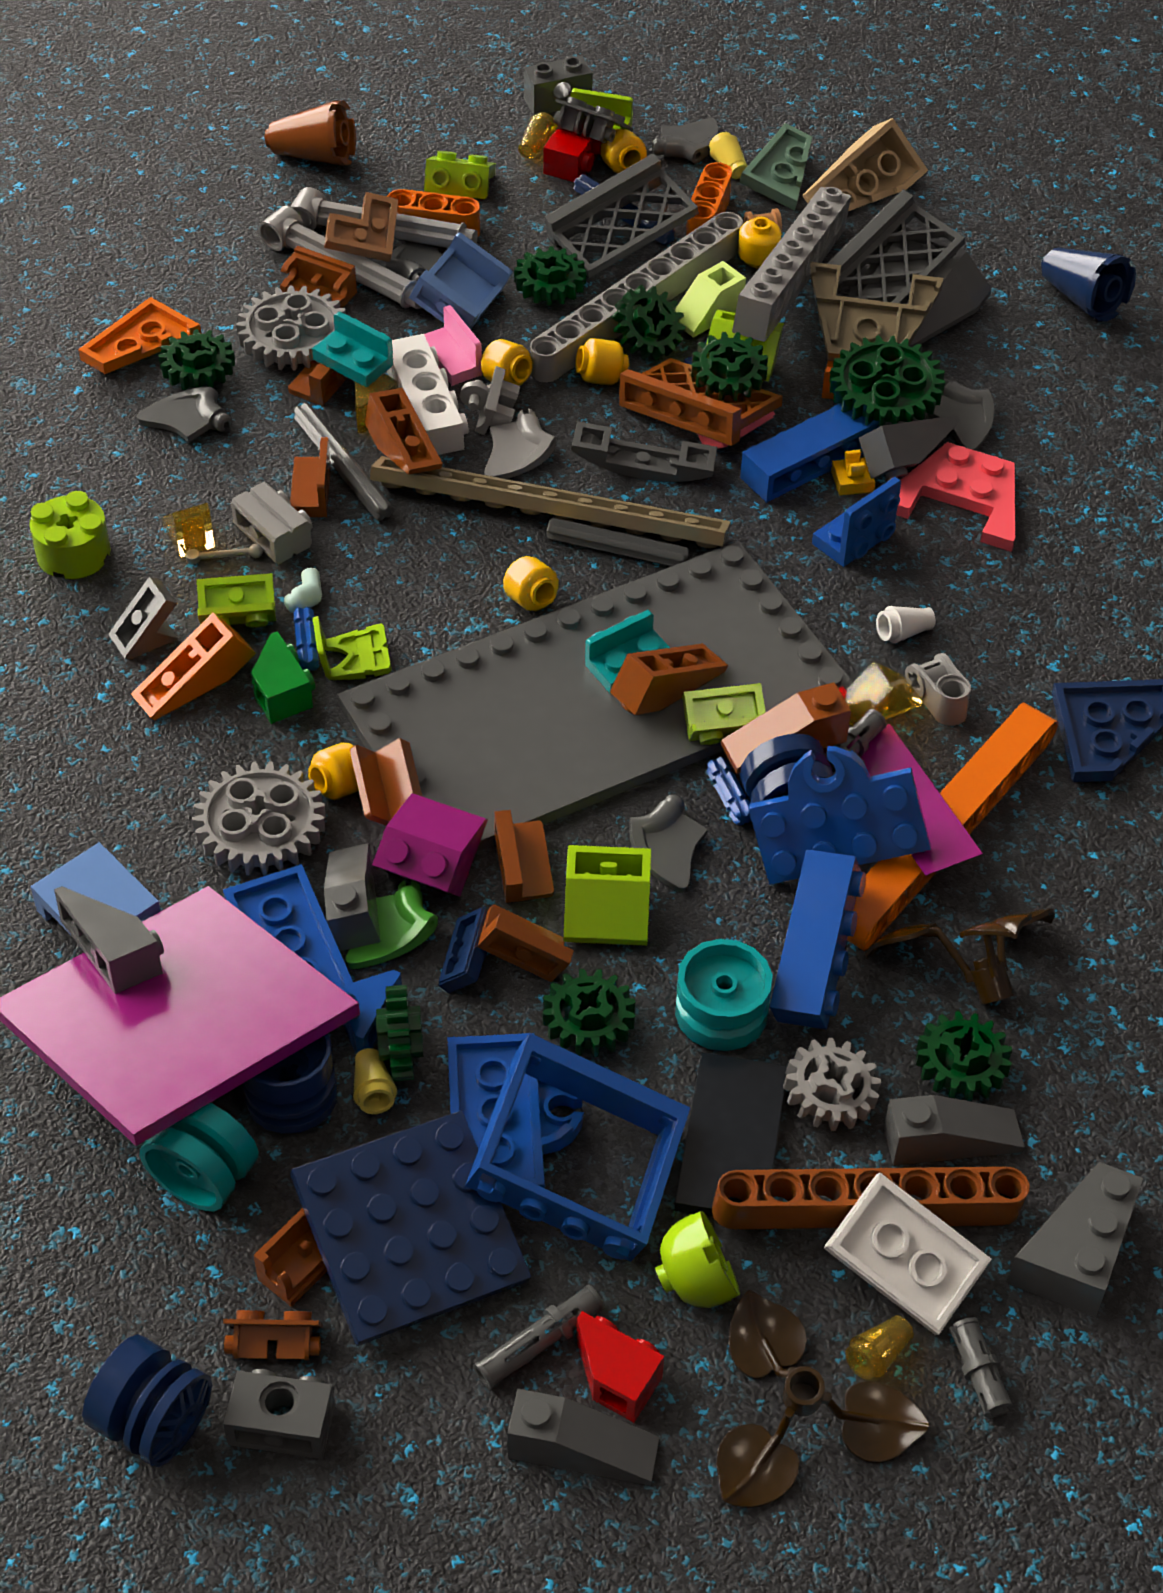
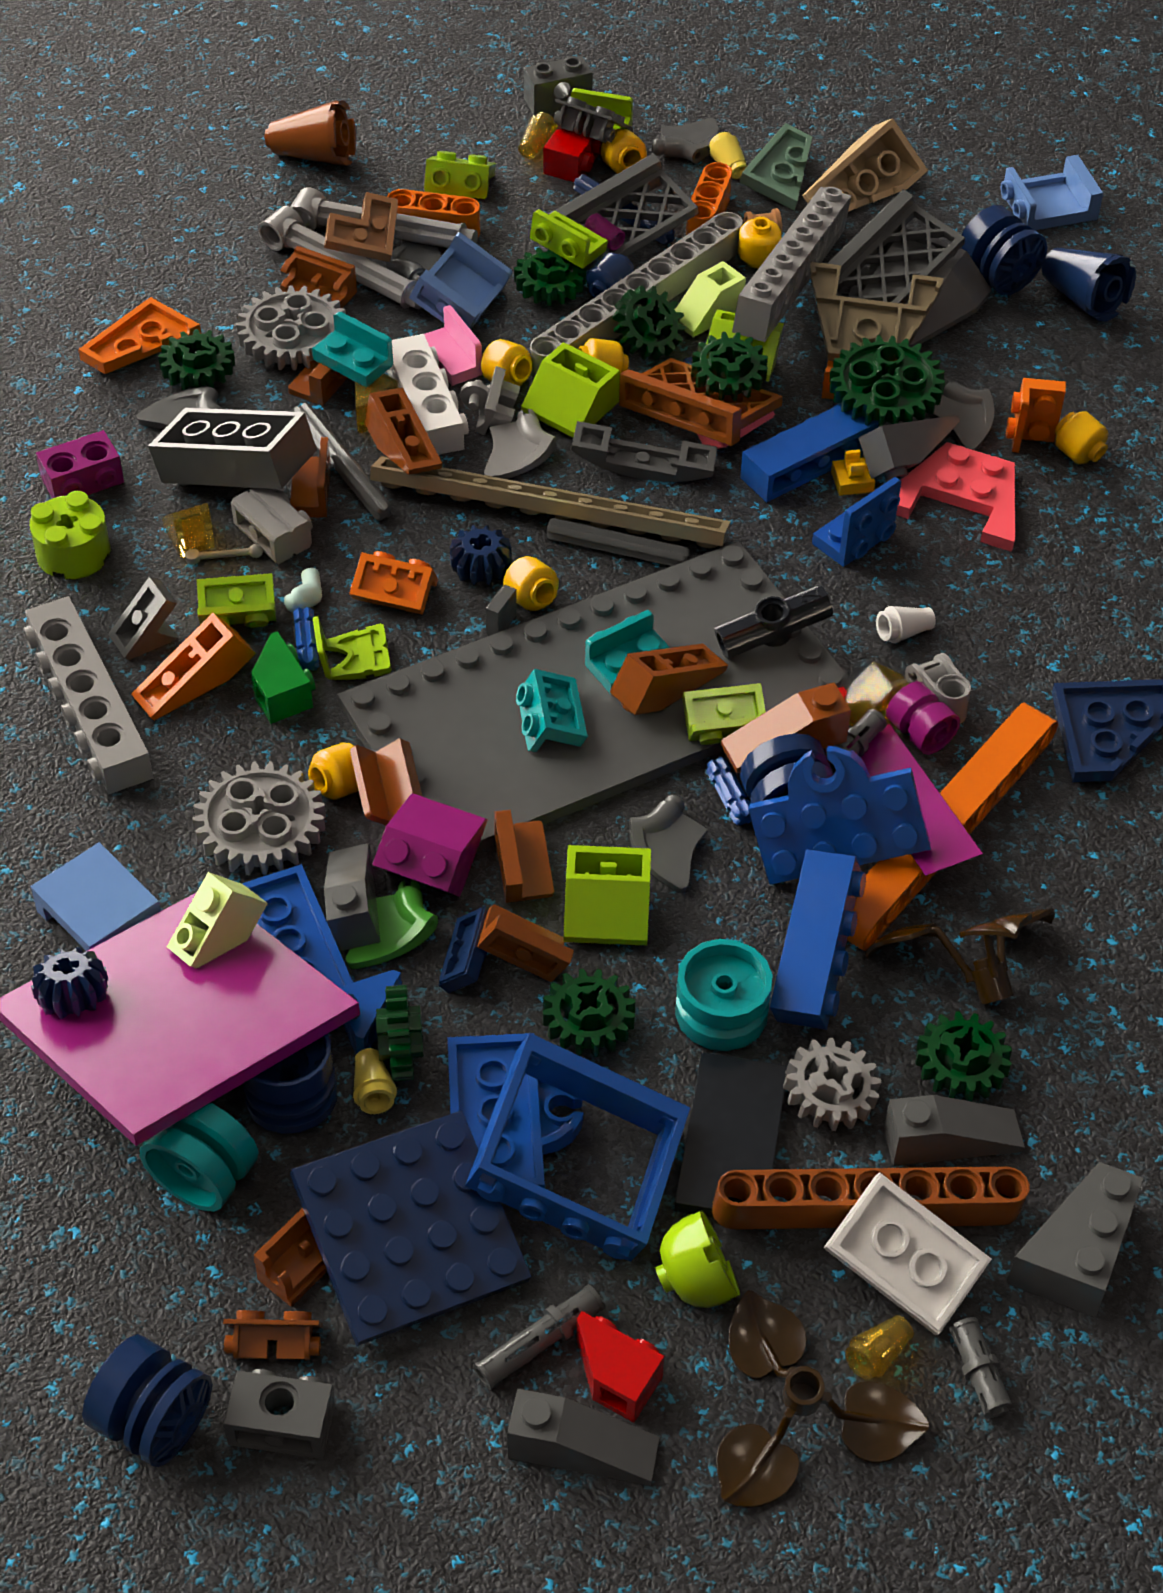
(69, 982): none -> dark blue gear
(80, 465): none -> magenta brick
(88, 696): none -> light grey brick
(111, 939): dark grey slope -> none
(216, 920): none -> yellowish green slope
(233, 448): none -> dark grey brick
(393, 582): none -> orange bracket
(480, 555): none -> dark blue gear
(501, 610): none -> dark grey tile
(550, 710): none -> teal bracket
(567, 238): none -> lime bracket
(572, 389): none -> lime slope
(607, 272): none -> dark blue head
(608, 228): none -> magenta piece
(773, 621): none -> black piece
(921, 714): none -> magenta wheel
(1004, 249): none -> dark blue wheel
(1036, 411): none -> orange bracket
(1055, 197): none -> medium blue panel
(1081, 437): none -> yellow head

